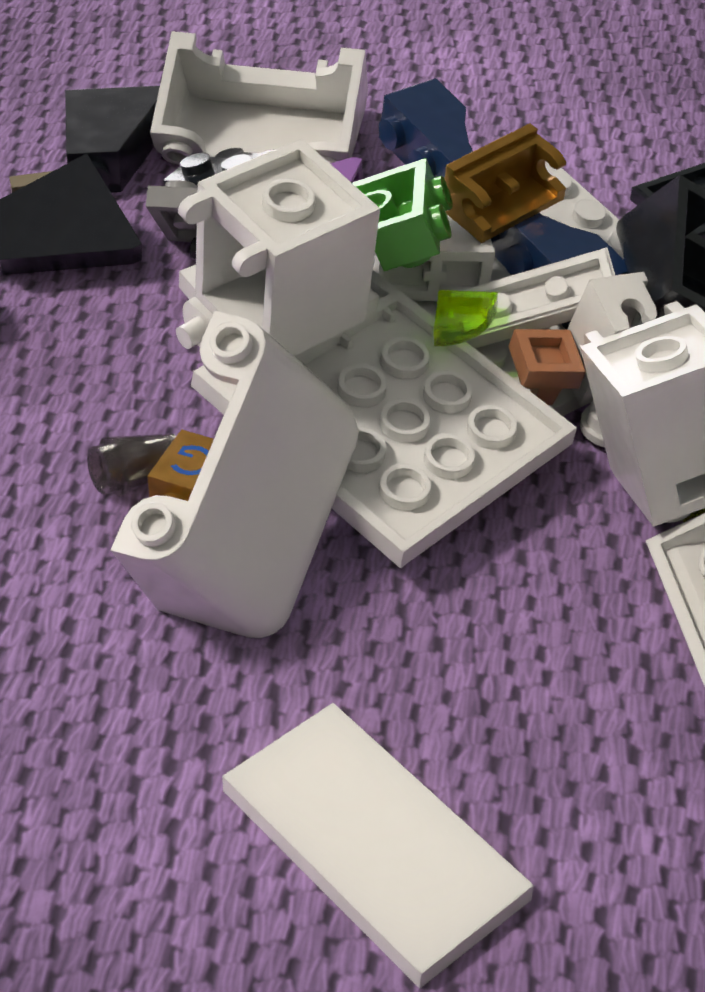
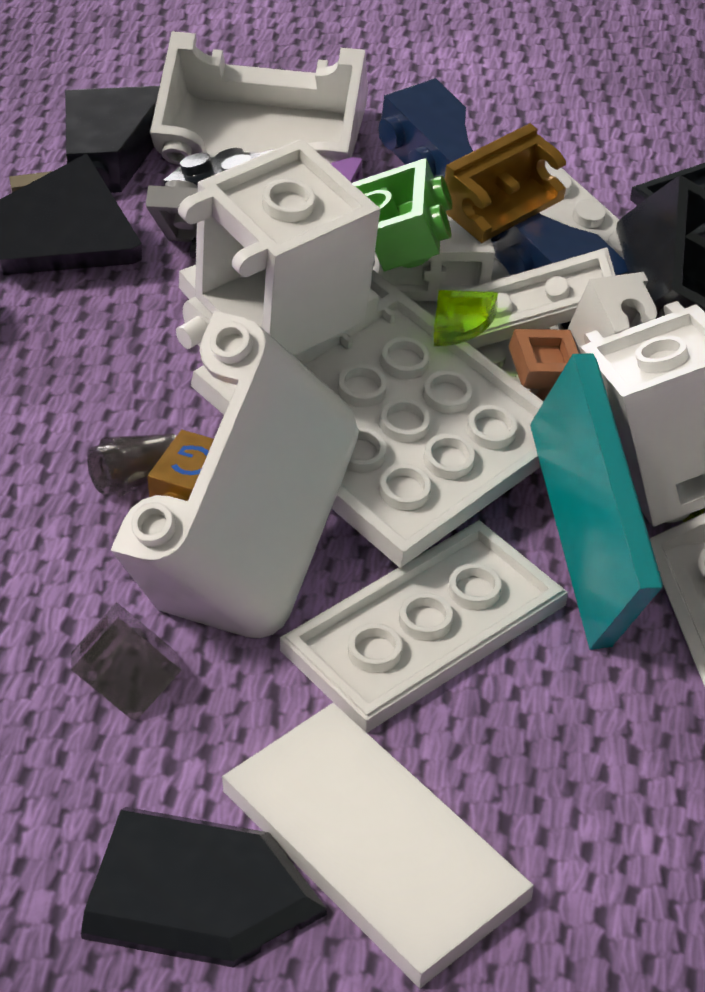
(125, 662): none -> clear smoke panel
(195, 889): none -> black tile
(422, 624): none -> white tile
(594, 503): none -> teal tile

